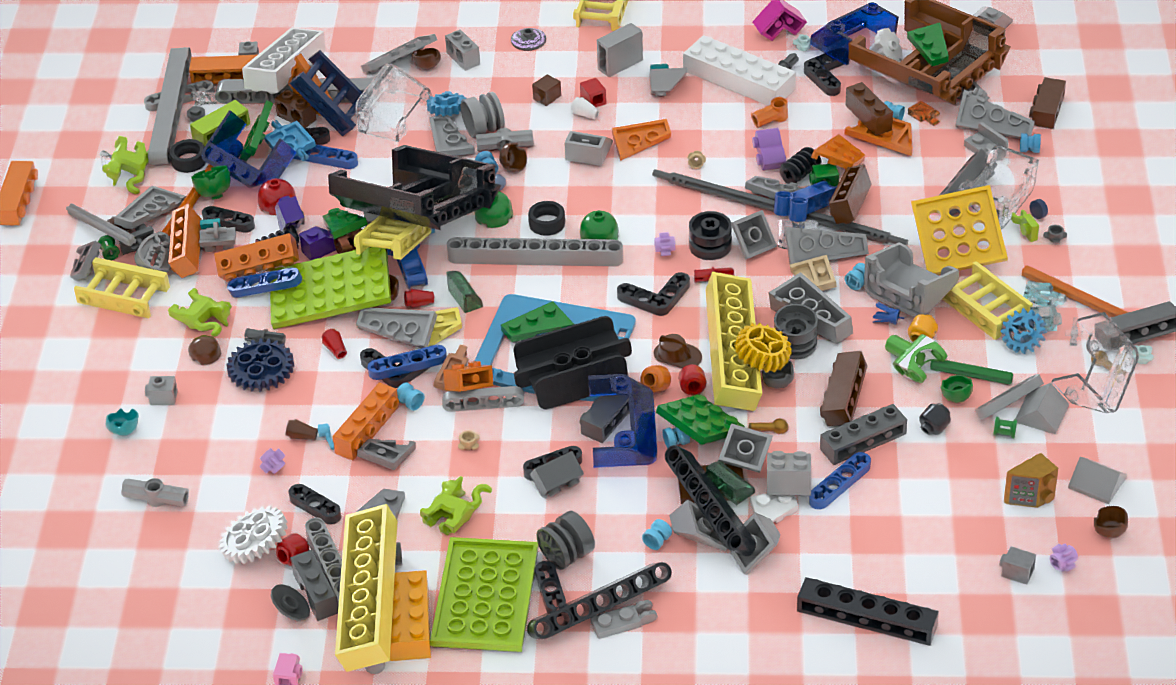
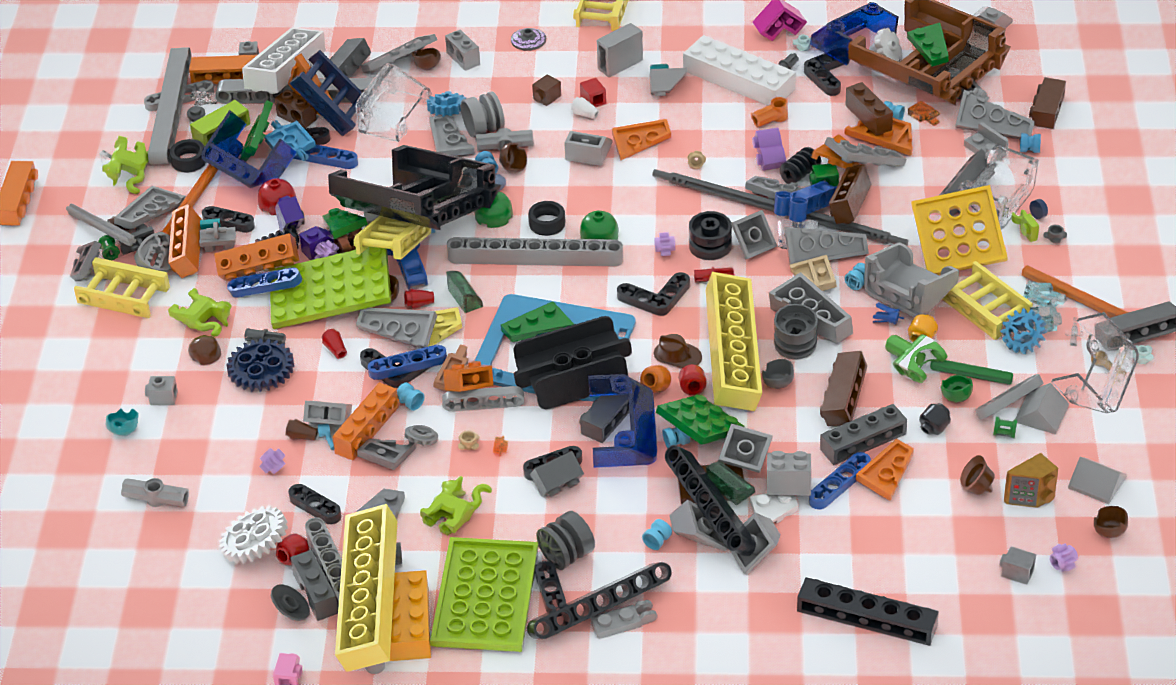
(212, 182): green cylinder -> none
(326, 249): none -> lavender gear
(326, 412): none -> light grey brick
(351, 55): none -> dark grey brick
(421, 435): none -> light grey gear
(500, 445): none -> clear orange plate
(763, 347): yellow gear -> none
(778, 426): pearl gold bar -> none
(864, 154): none -> light grey wing
(886, 469): none -> orange wing
(977, 476): none -> reddish brown piece

